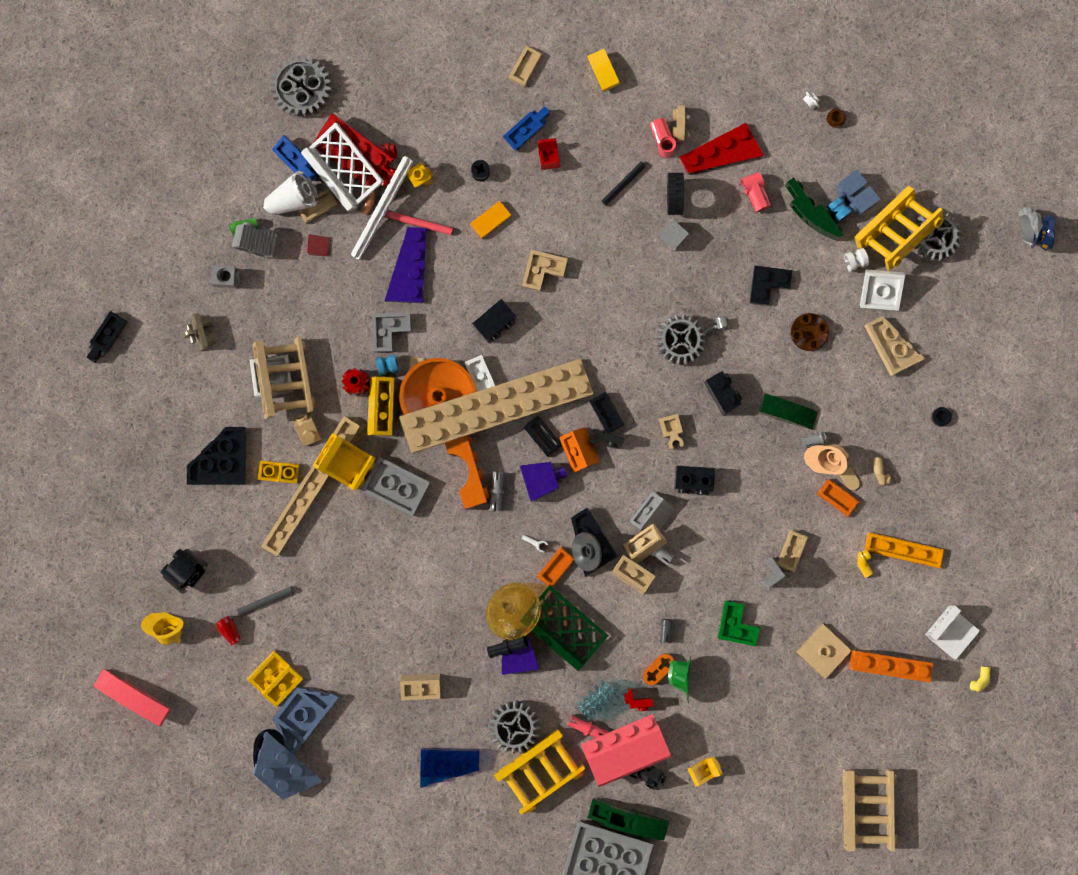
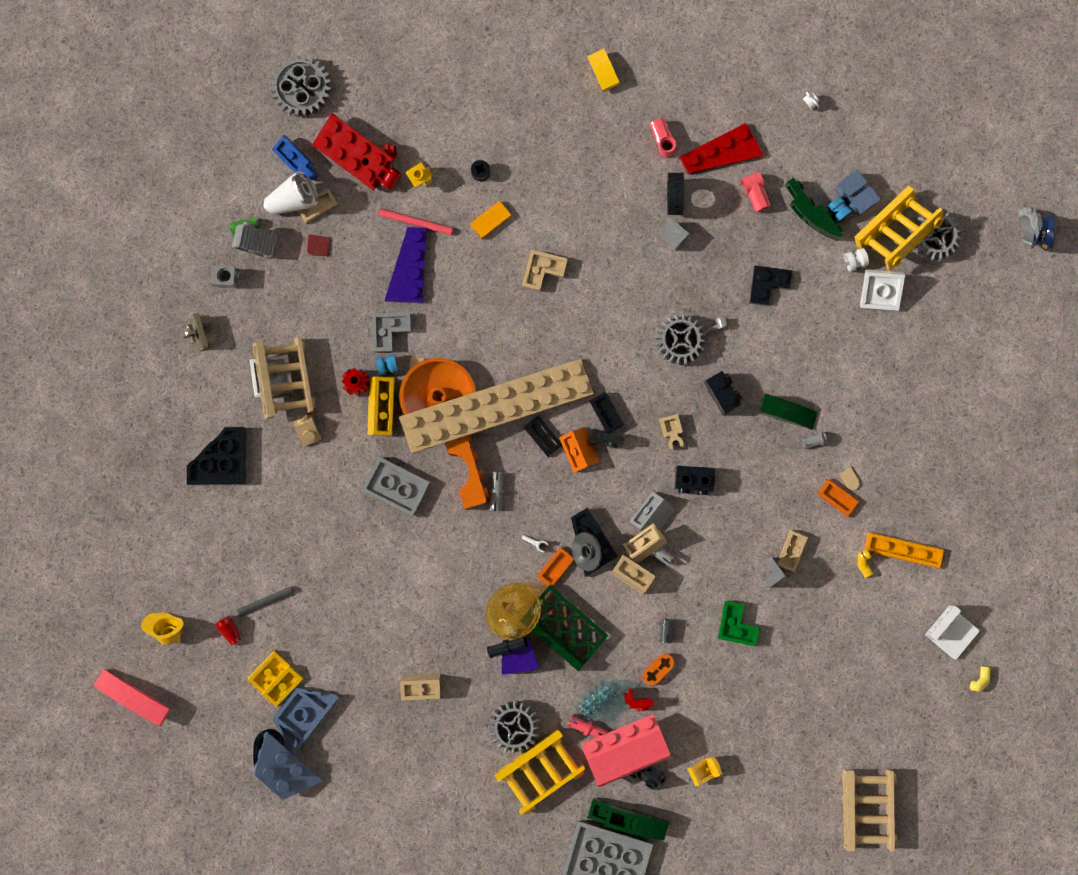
(106, 336): black hinge -> none
(184, 570): black brick -> none
(278, 472): yellow slope -> none
(304, 497): tan plate -> none
(332, 179): white fence -> none
(344, 462): yellow panel -> none
(368, 204): nougat arm -> none
(382, 207): white axle -> none
(445, 763): clear blue wing -> none
(479, 373): white plate -> none
(495, 321): black brick -> none
(525, 66): tan tile -> none
(526, 128): blue hinge -> none
(541, 479): dark purple torso -> none
(548, 154): red bracket -> none
(611, 195): black bar -> none
(679, 131): tan plate -> none
(679, 676): green piece -> none
(809, 332): reddish brown dish -> none
(823, 651): tan plate -> none
(827, 459): light nougat piece -> none
(836, 118): reddish brown plate -> none
(879, 472): tan arm -> none
(890, 666): orange arch -> none
(892, 348): tan wing -> none
(941, 416): black tile -> none

